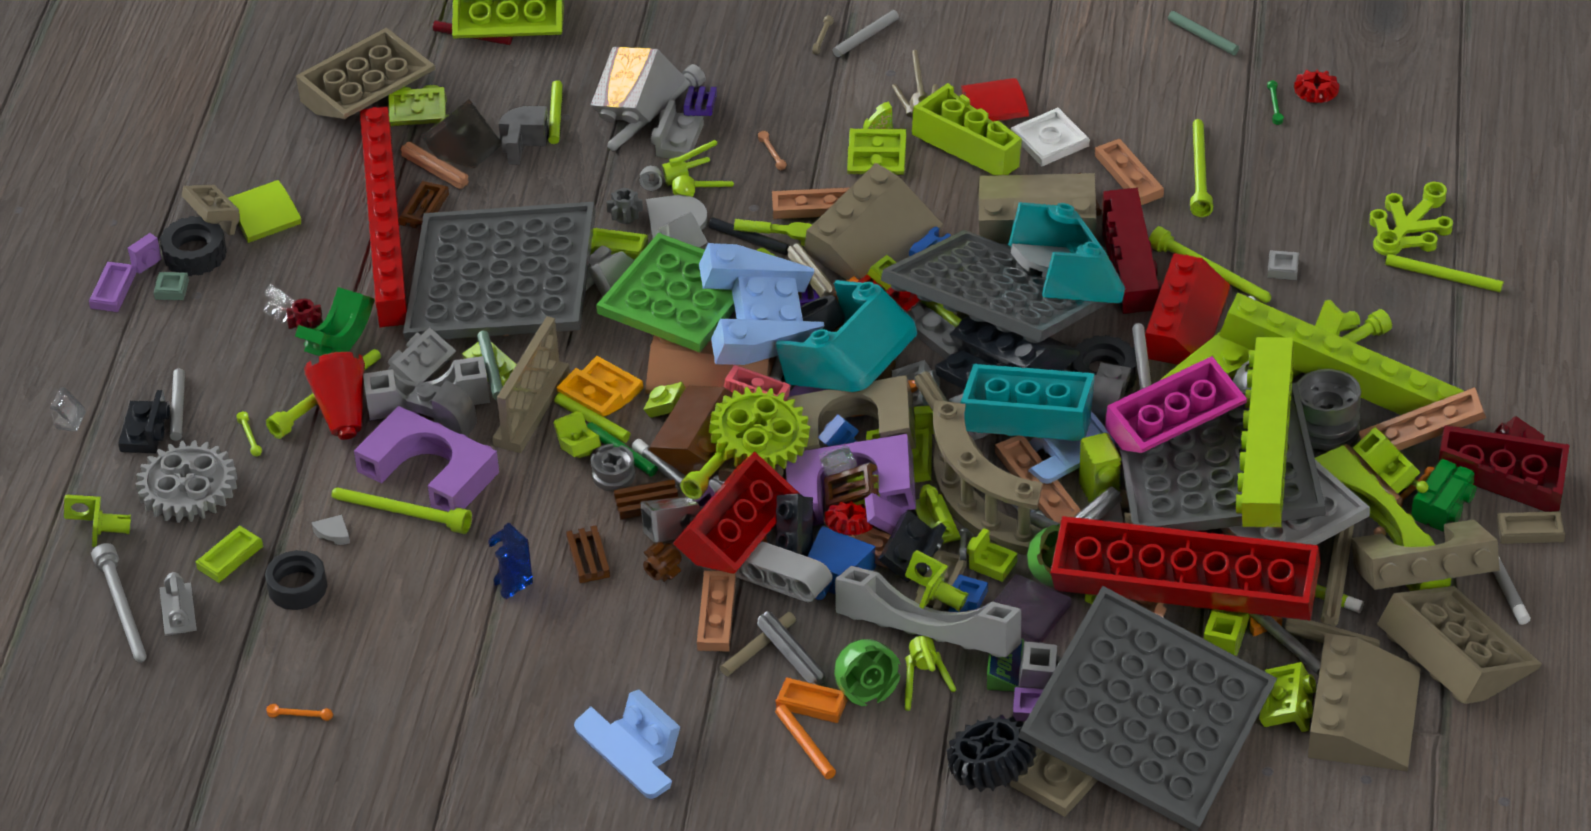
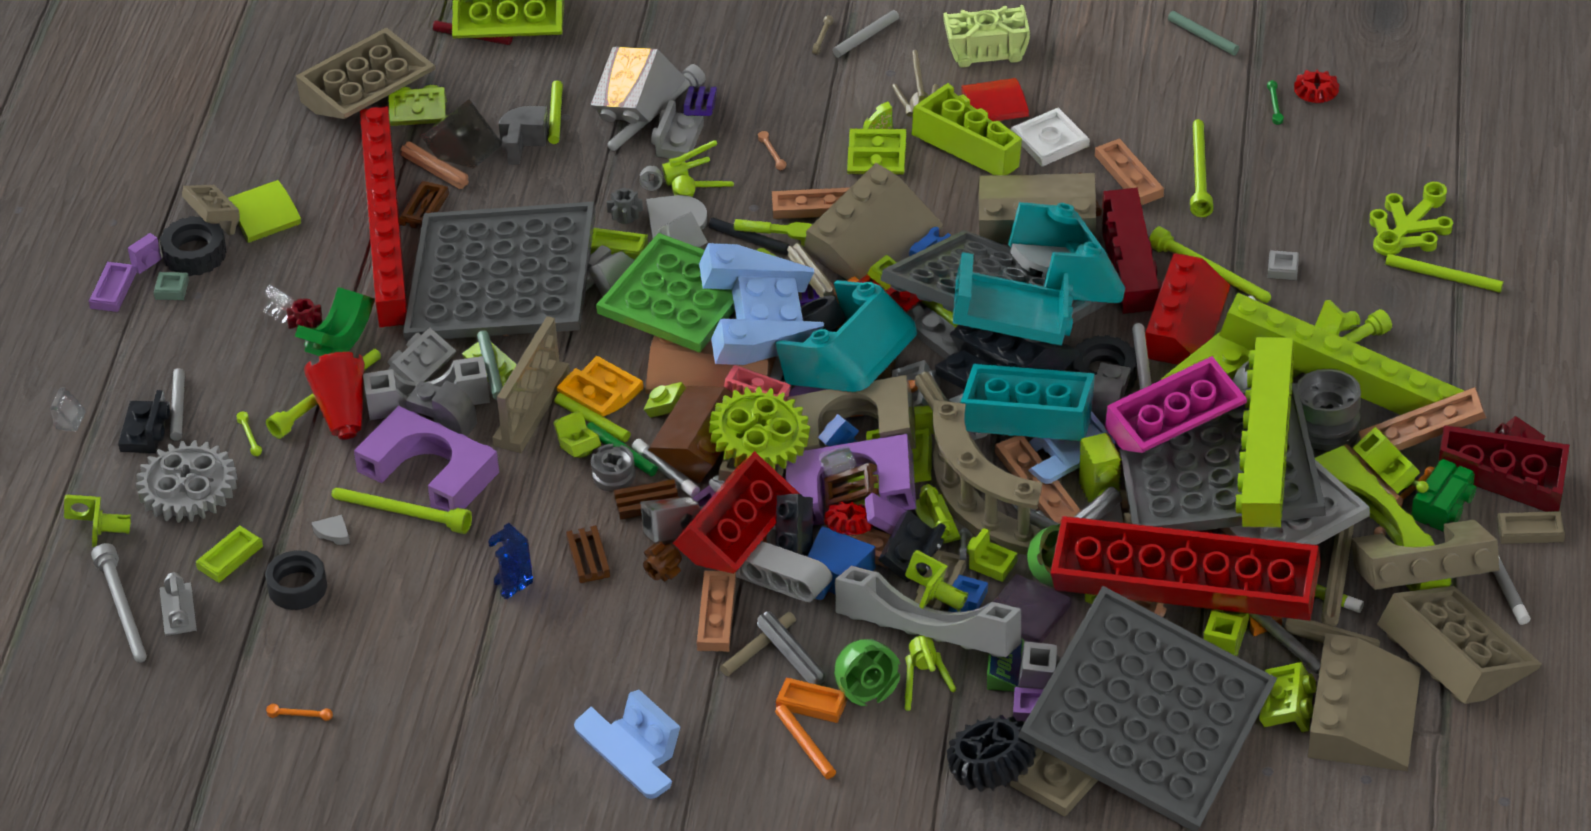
(696, 482): lime piece -> none
(987, 35): none -> yellowish green piece
(1012, 305): none -> teal panel

